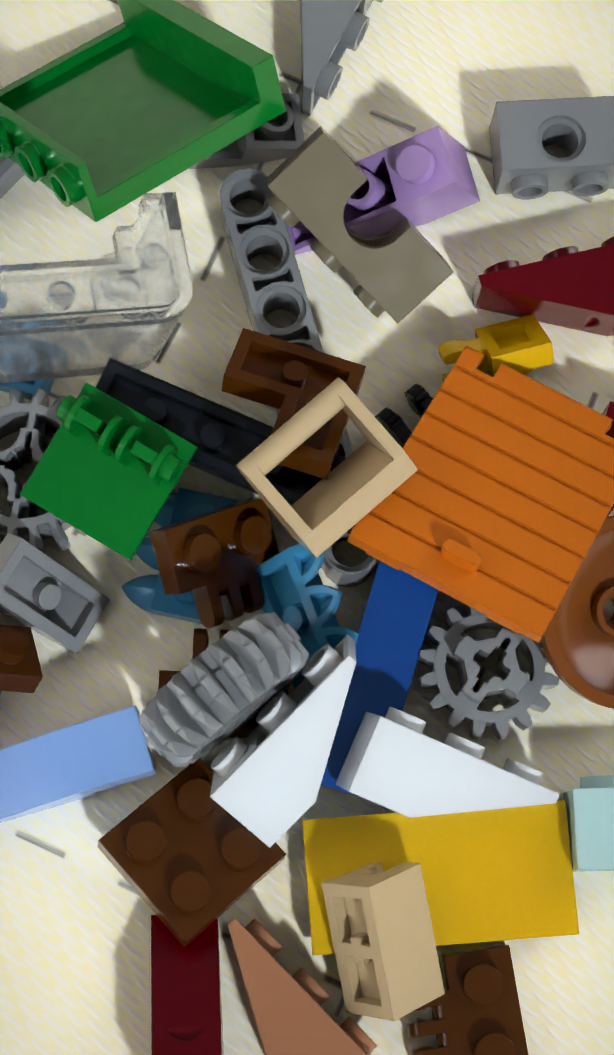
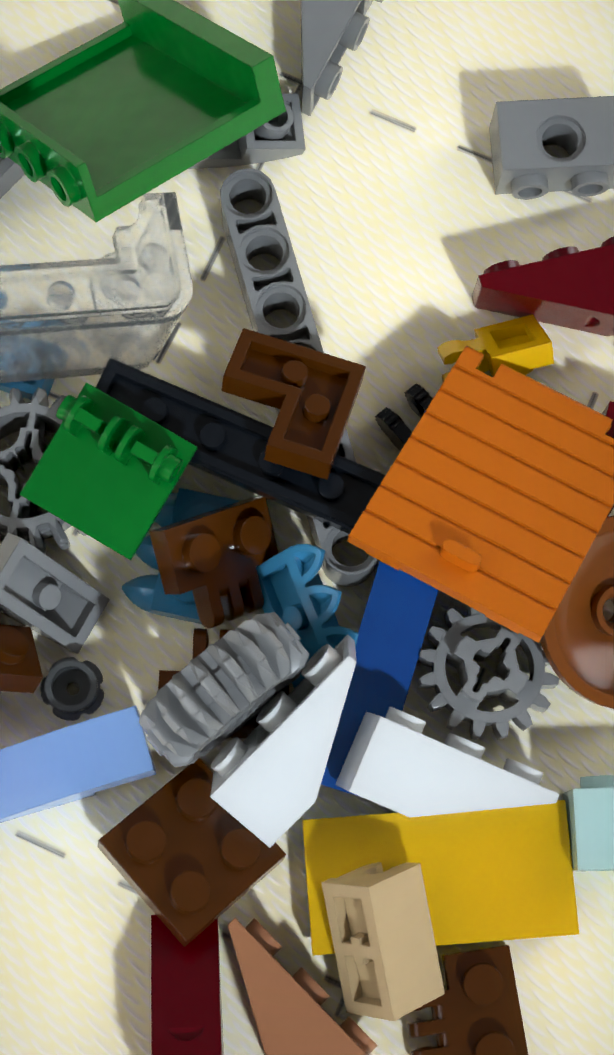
(69, 671): none -> dark grey plate
(351, 487): tan tile -> none
(392, 269): dark tan arch -> none
(412, 180): lavender slope -> none

